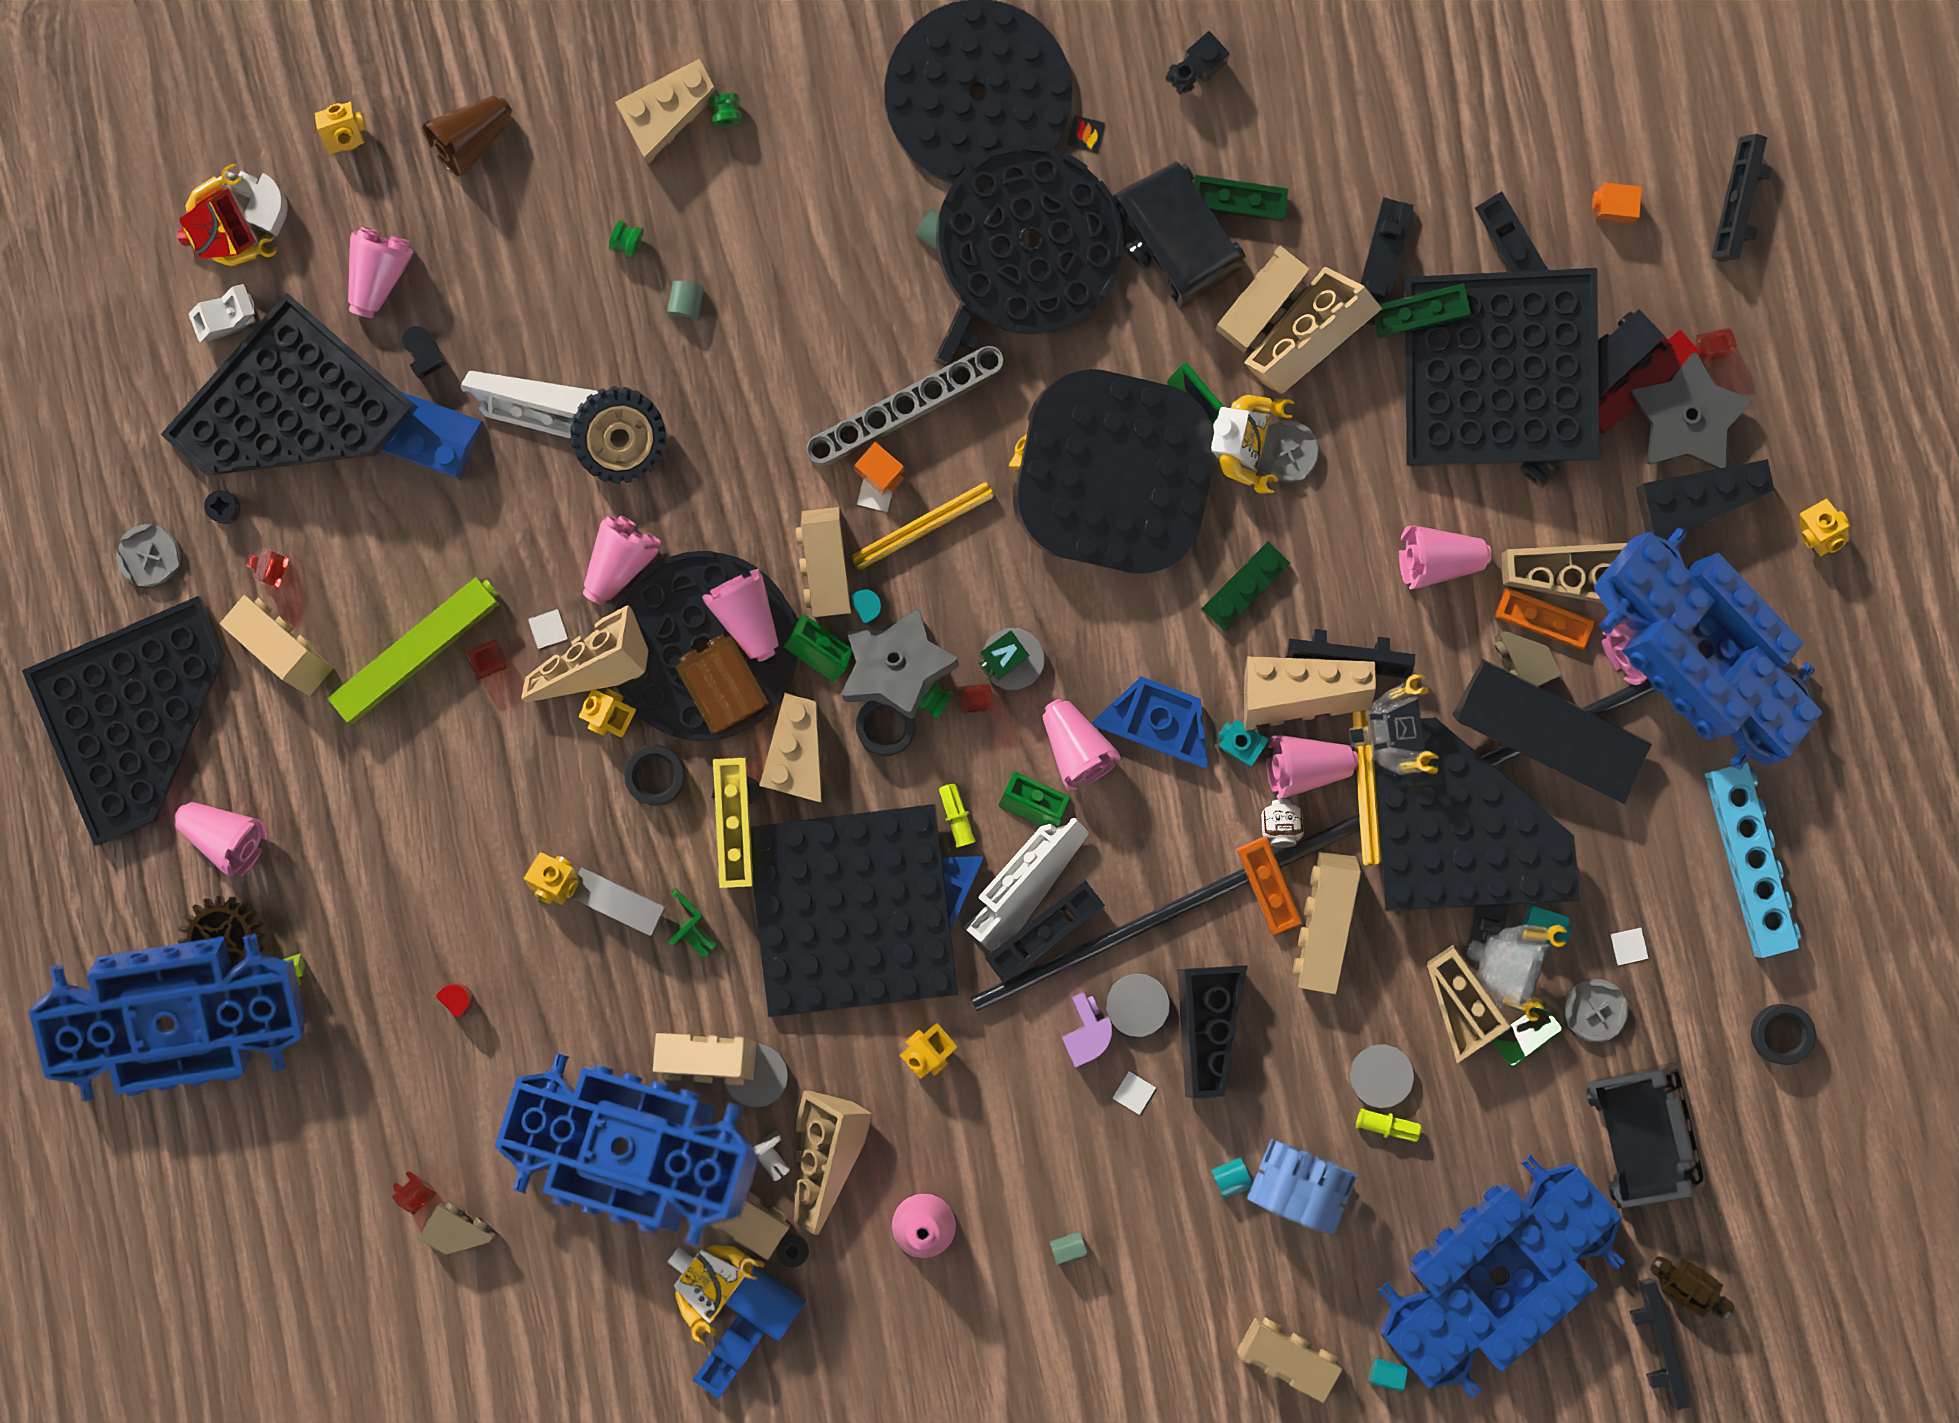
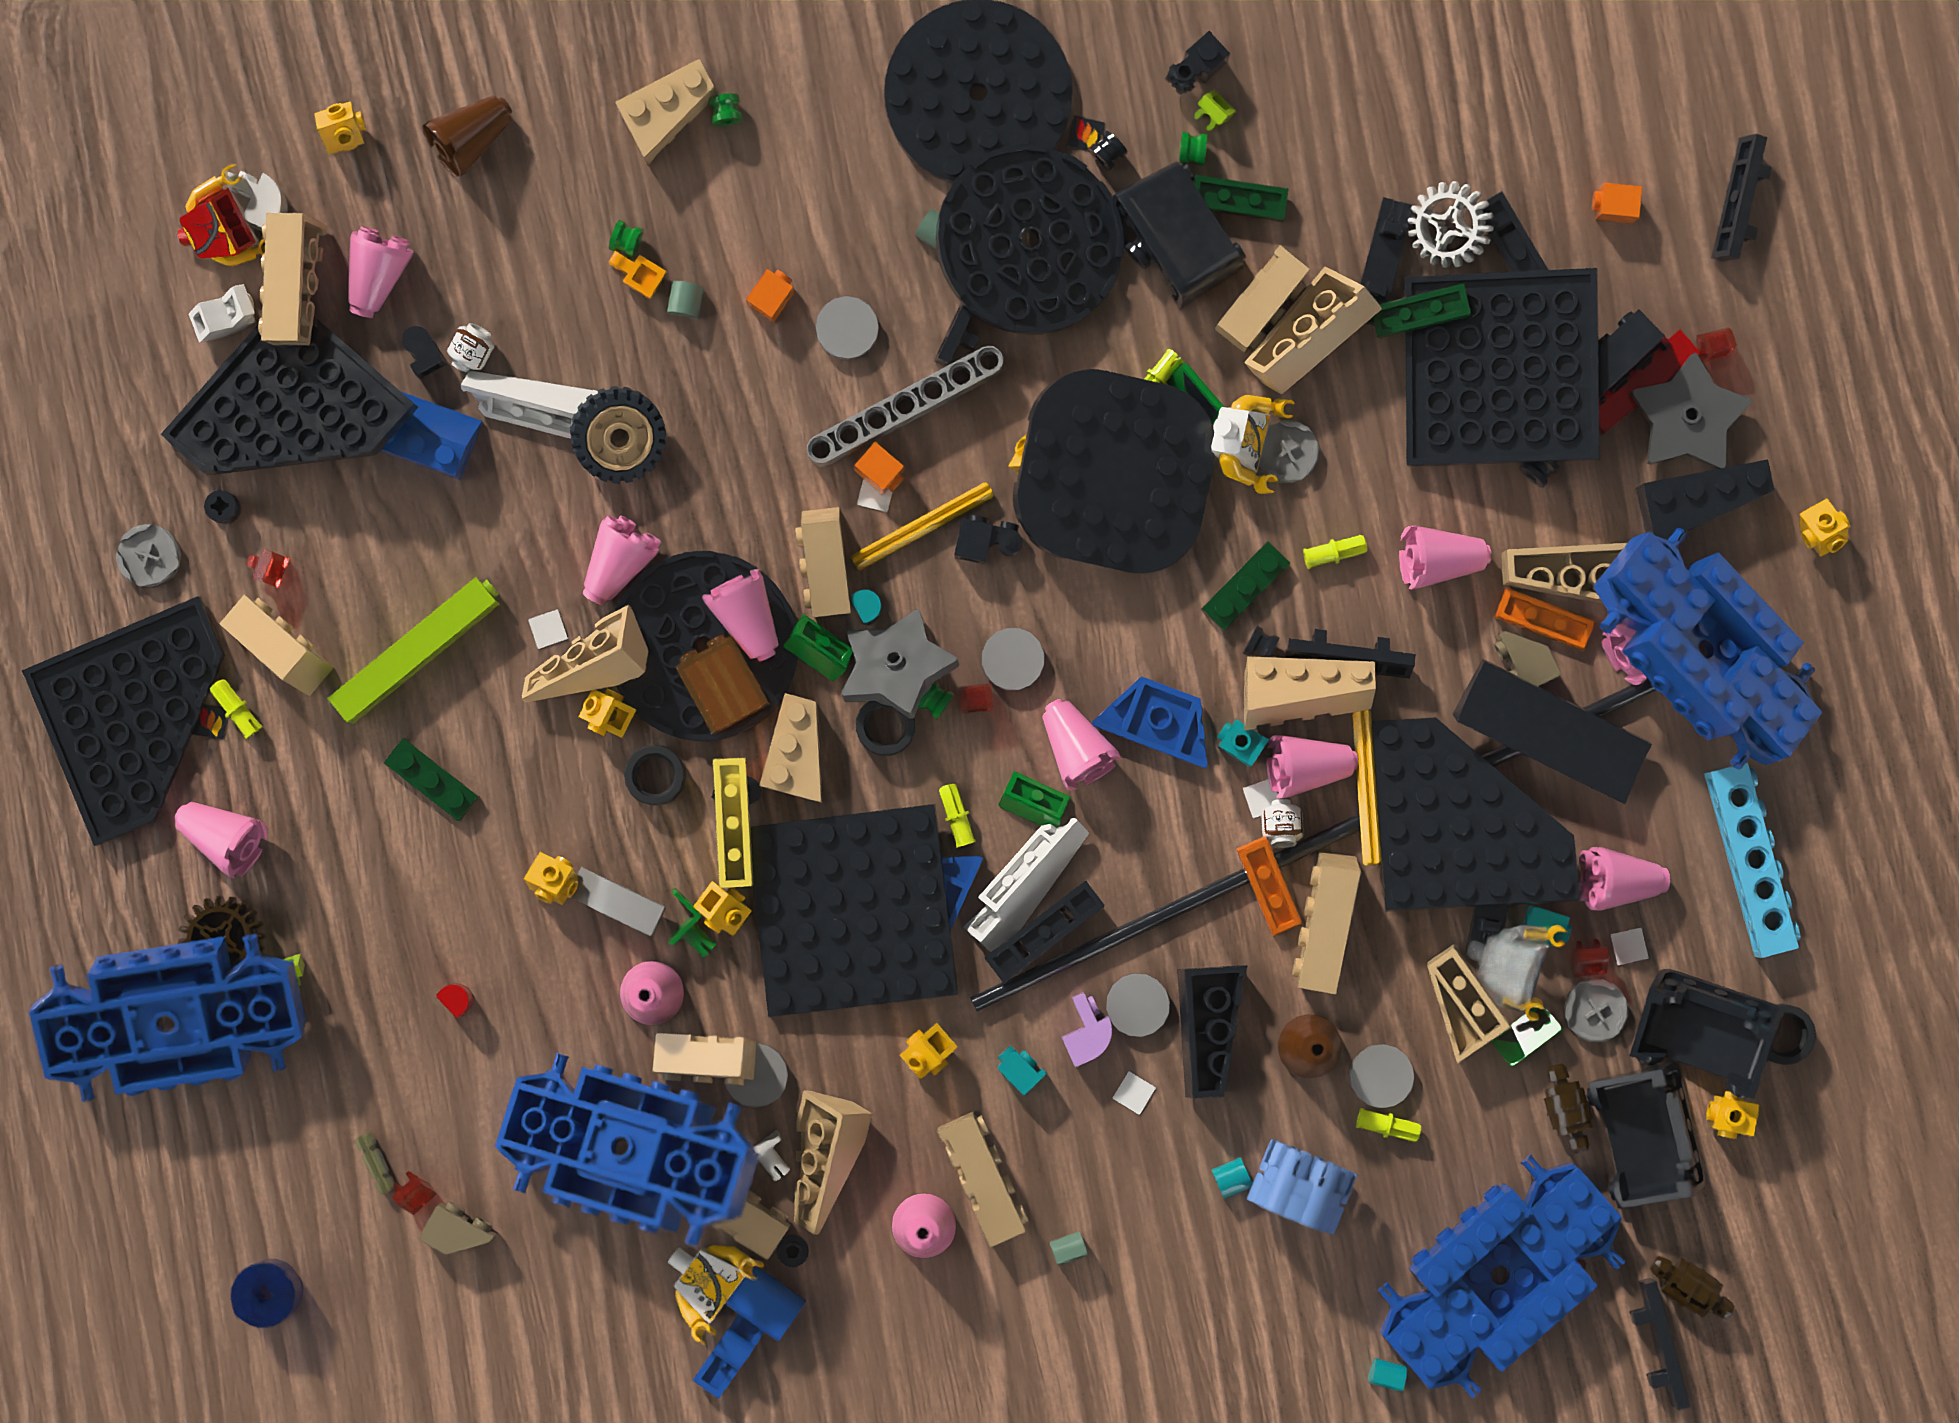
(211, 722): none -> black sticker
(235, 708): none -> neon yellow axle
(250, 1303): none -> clear blue brick
(289, 277): none -> tan wedge
(375, 1163): none -> olive axle
(431, 779): none -> dark green plate
(470, 347): none -> white head
(487, 659): clear red brick -> none
(641, 275): none -> light orange plate
(665, 991): none -> bright pink cone
(727, 913): none -> yellow brick
(771, 294): none -> orange brick
(847, 328): none -> light grey tile
(978, 536): none -> black brick
(982, 1178): none -> tan wedge
(1003, 656): dark green brick -> none
(1019, 1069): none -> teal brick
(1108, 150): none -> black wheel
(1164, 368): none -> neon yellow axle
(1193, 148): none -> green wheel
(1216, 108): none -> lime tile
(1259, 797): none -> white sticker
(1260, 644): none -> black wheel
(1289, 1358): tan wedge -> none
(1296, 1045): none -> reddish brown cone
(1335, 551): none -> neon yellow axle
(1396, 730): torso -> none
(1443, 236): none -> white gear
(1568, 1108): none -> dark brown piece
(1590, 961): none -> clear red tile
(1618, 879): none -> bright pink cone
(1707, 1029): none -> black windscreen
(1742, 1120): none -> yellow brick

